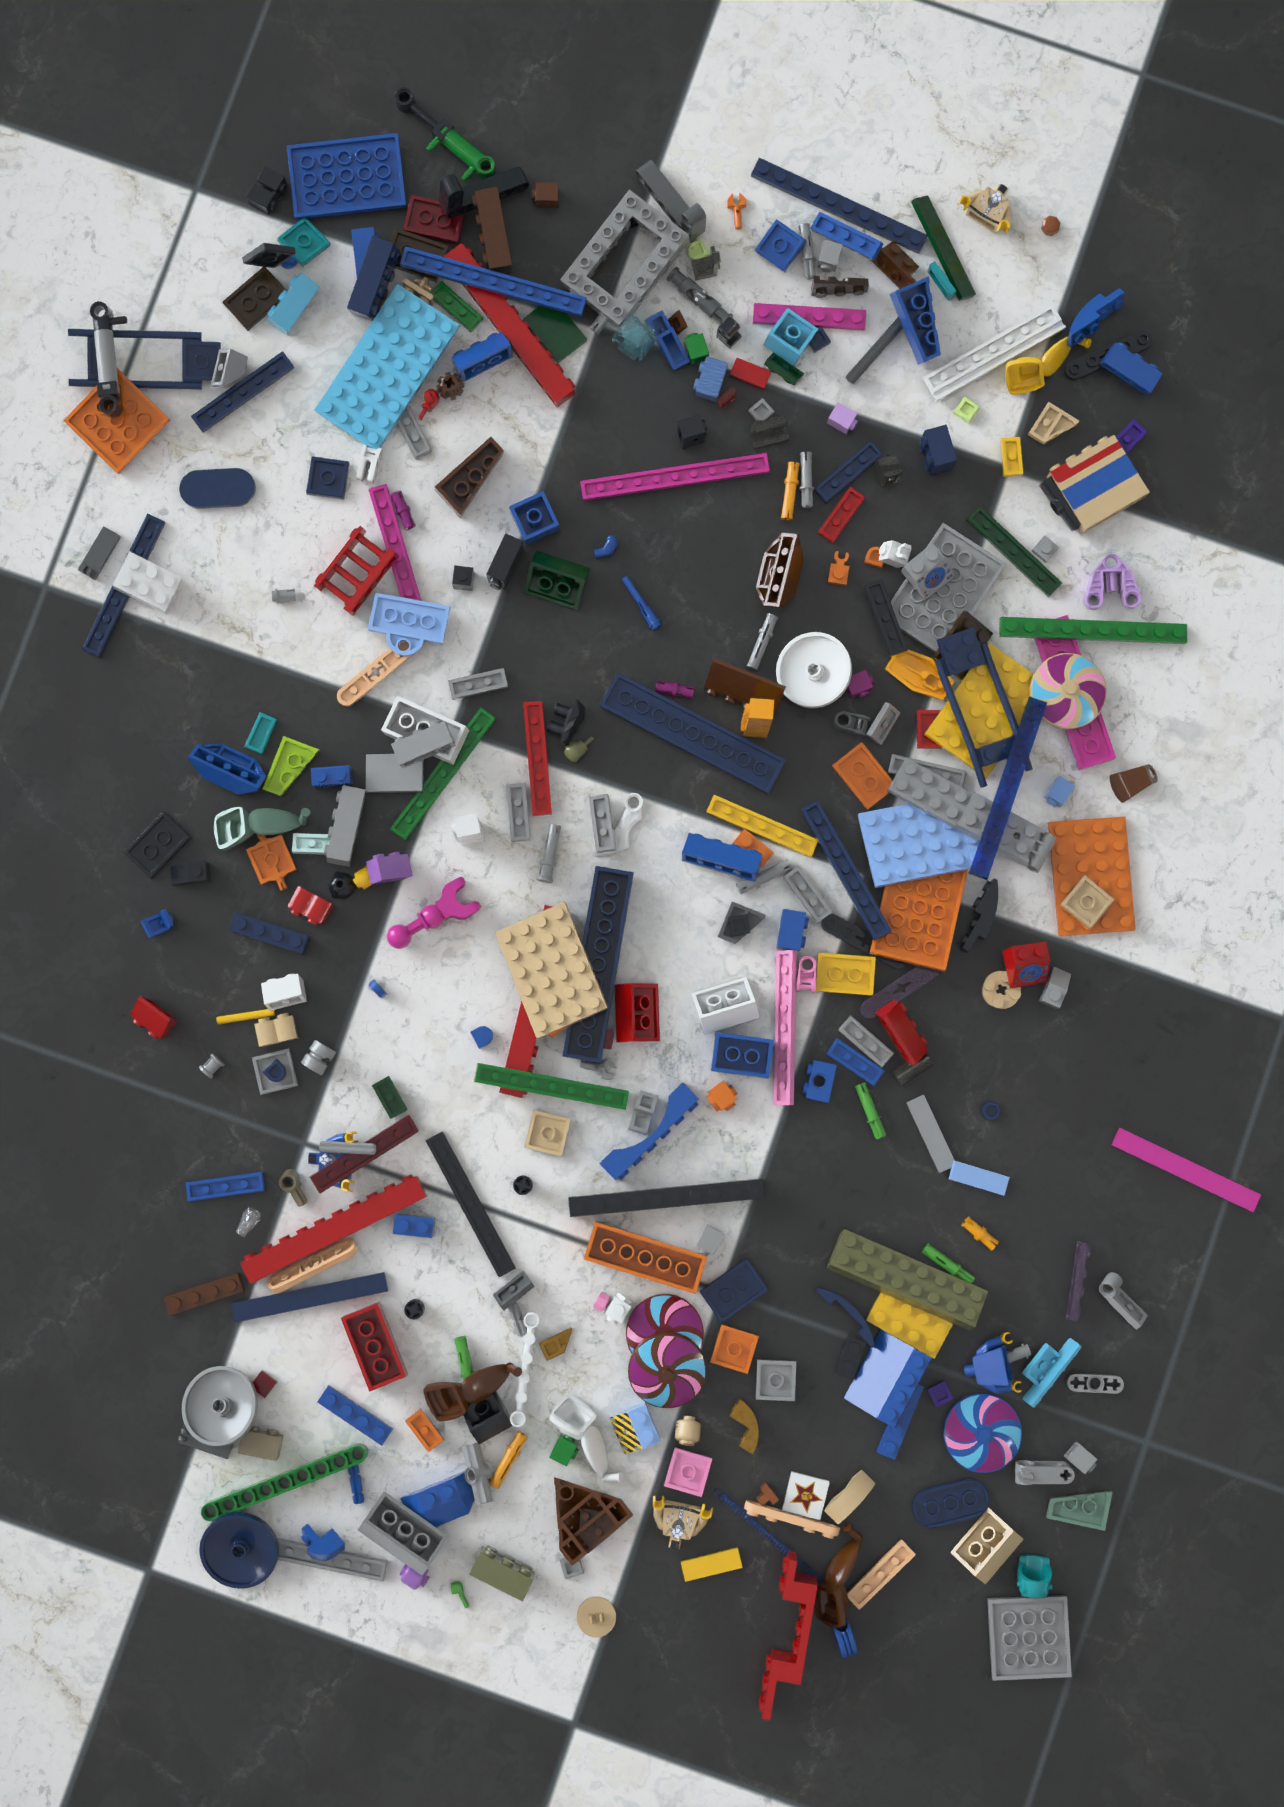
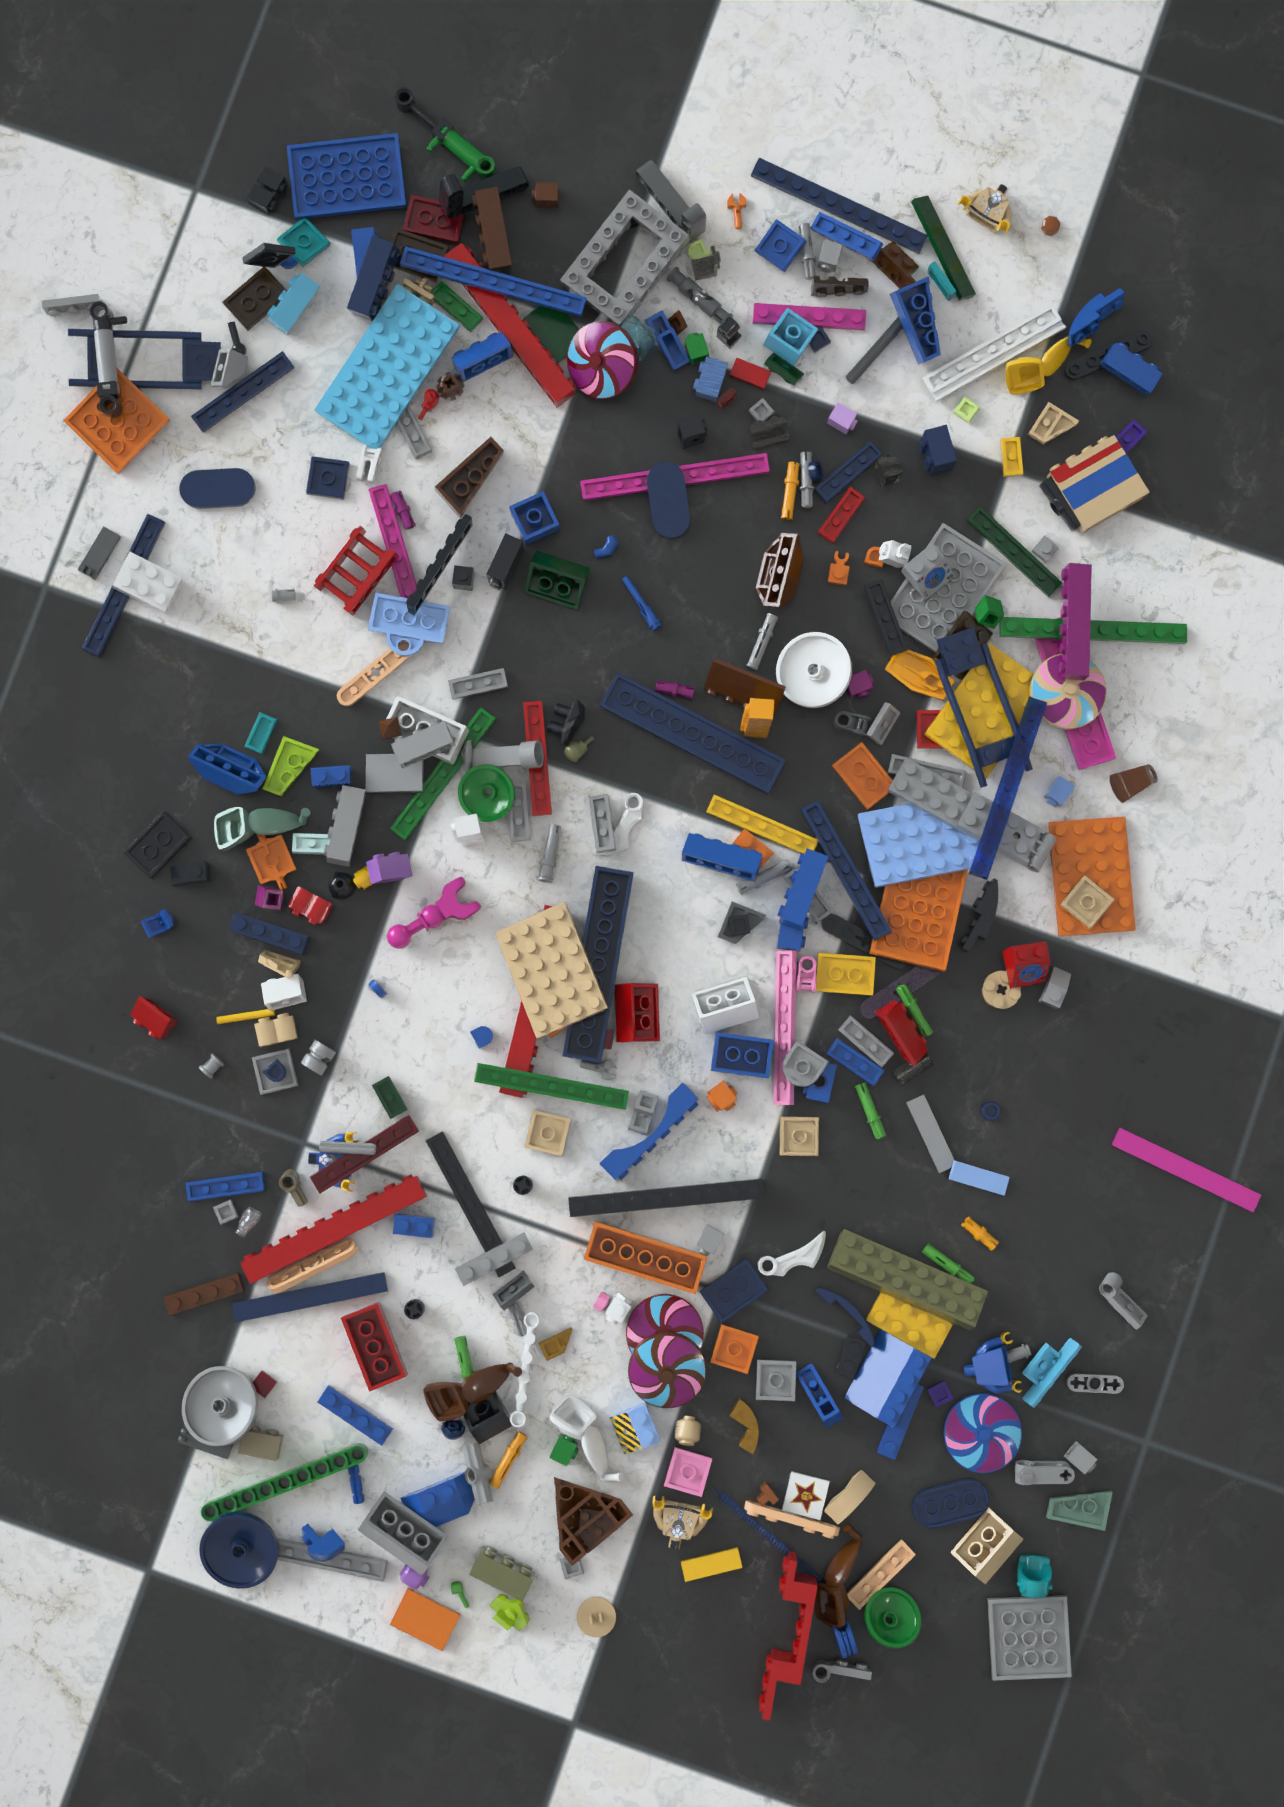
(70, 304): none -> light grey plate
(226, 1211): none -> light grey tile
(237, 345): none -> black bar
(269, 897): none -> magenta brick
(281, 964): none -> tan wing
(390, 728): none -> reddish brown slope
(424, 1430): orange plate -> none
(425, 1619): none -> orange tile
(442, 559): none -> black plate
(452, 1429): none -> dark blue plate
(467, 755): none -> light grey hand
(474, 795): none -> green dish
(494, 1259): none -> light grey plate
(509, 1612): none -> lime plate
(527, 755): none -> light grey beam
(602, 360): none -> dish
(668, 499): none -> dark blue tile
(799, 1136): none -> tan tile
(803, 889): none -> blue brick
(803, 1065): none -> light grey tile
(806, 1255): none -> white piece
(815, 470): none -> dark blue tile
(819, 1395): none -> blue slope
(840, 1667): none -> light grey plate
(903, 1617): none -> green dish
(914, 1010): none -> bright green axle
(989, 611): none -> green brick
(1076, 621): none -> magenta brick
(1079, 1273): clear purple plate -> none
(1126, 580): lavender connector -> none

